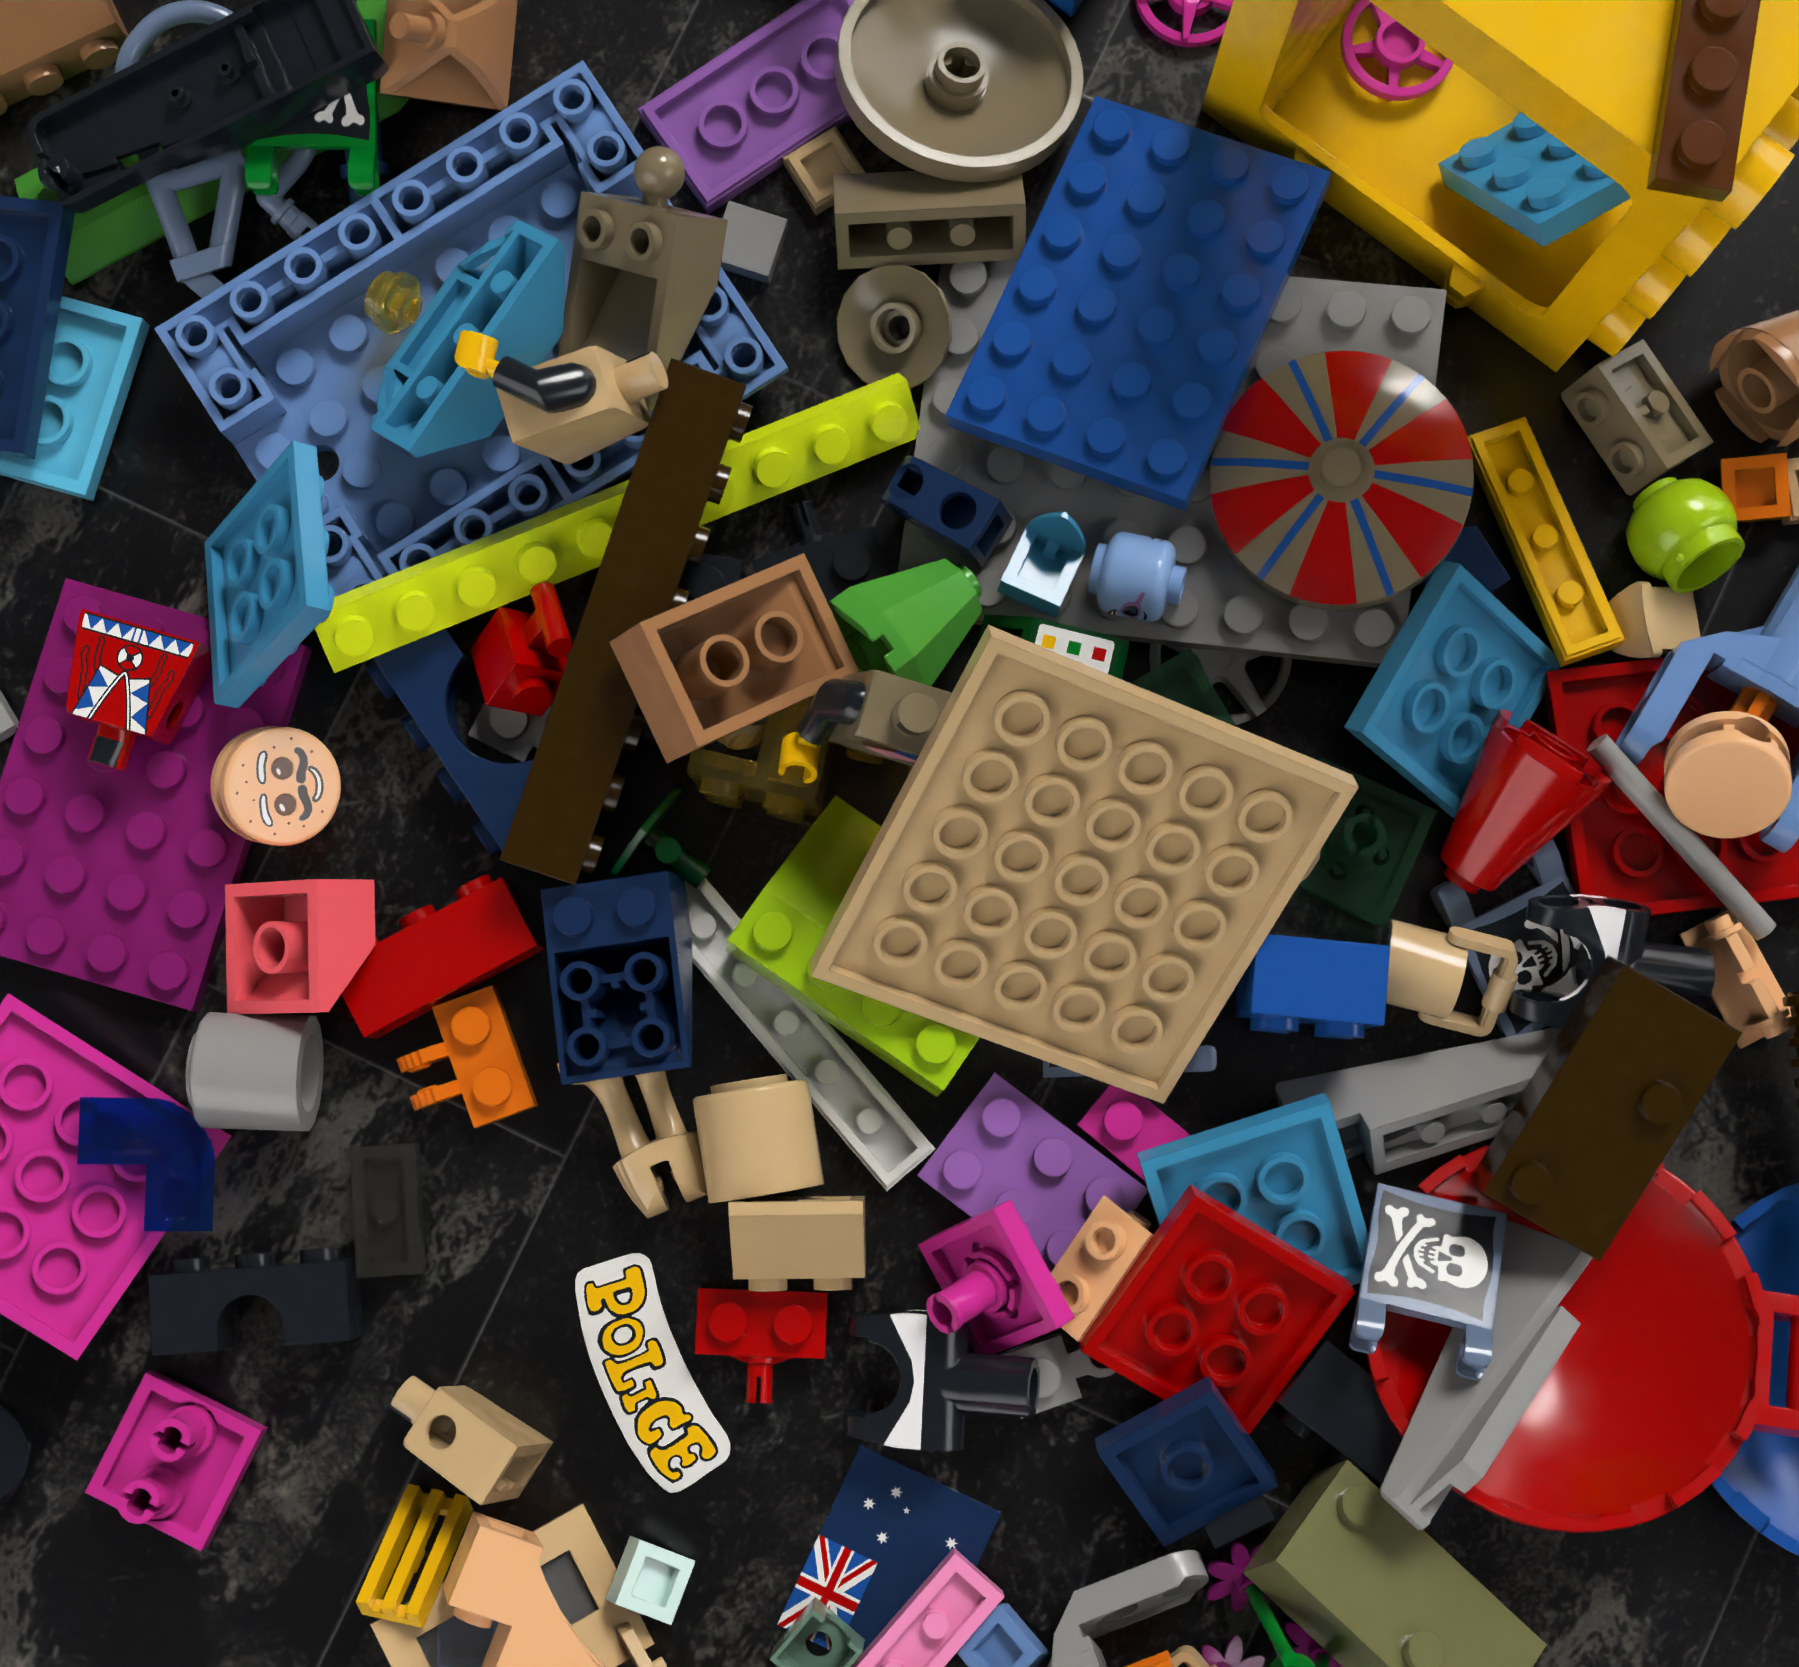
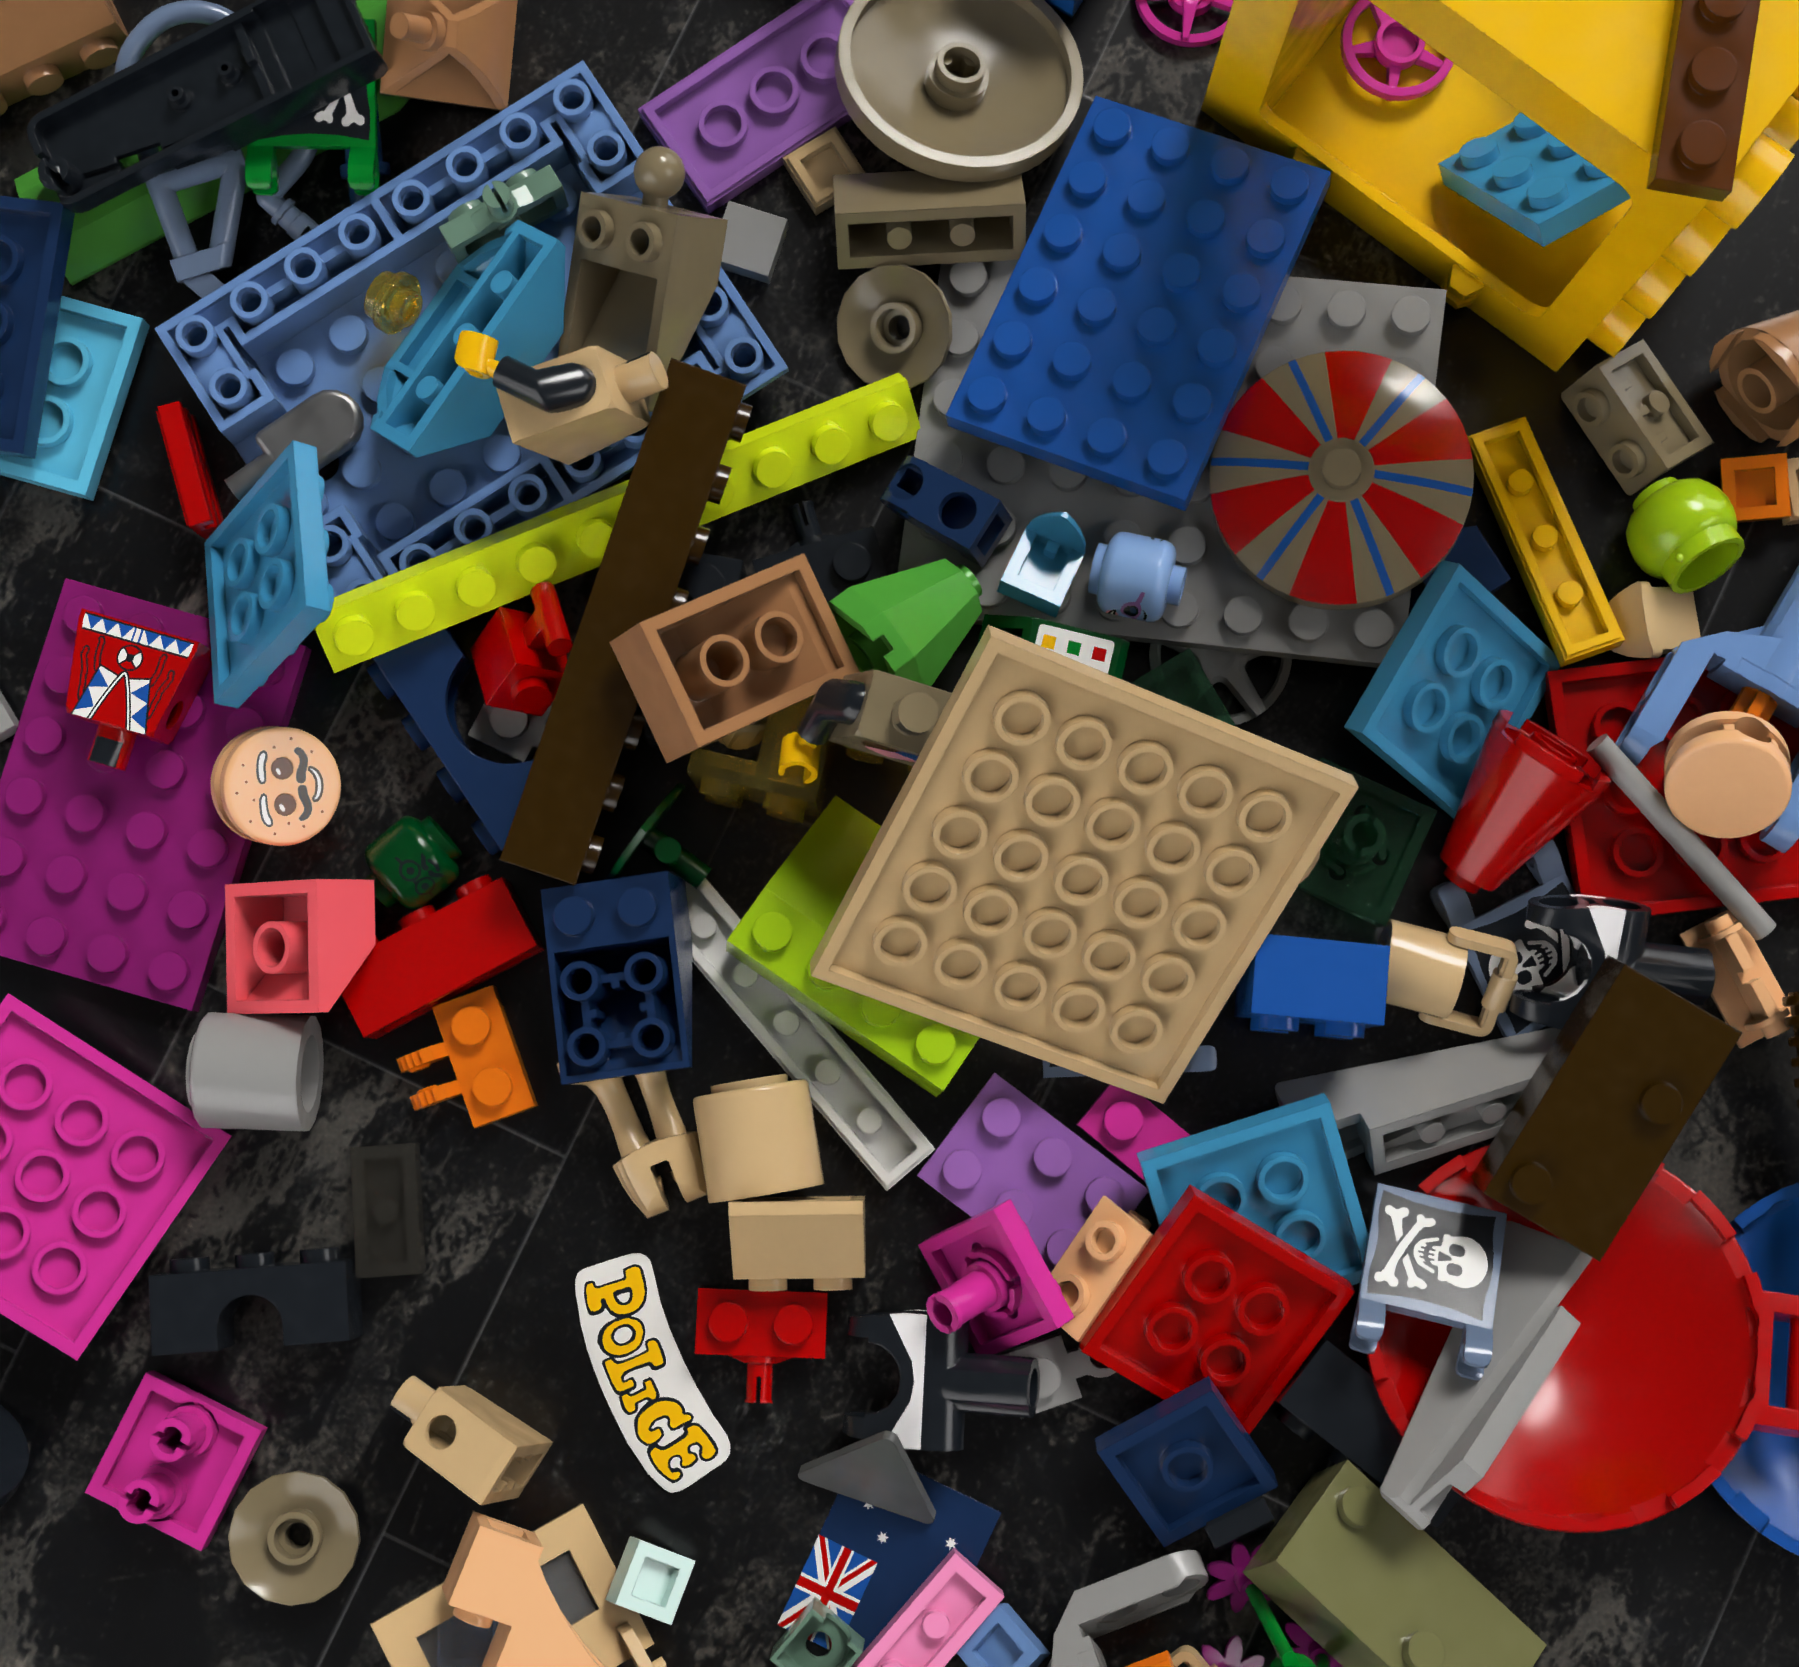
(170, 1145): clear blue plate -> none
(190, 468): none -> red tile
(268, 1556): none -> dark tan dish
(323, 420): none -> flat silver piece
(412, 862): none -> dark green head
(412, 1502): yellow tile -> none
(524, 197): none -> sand green plate
(874, 1473): none -> dark grey piece

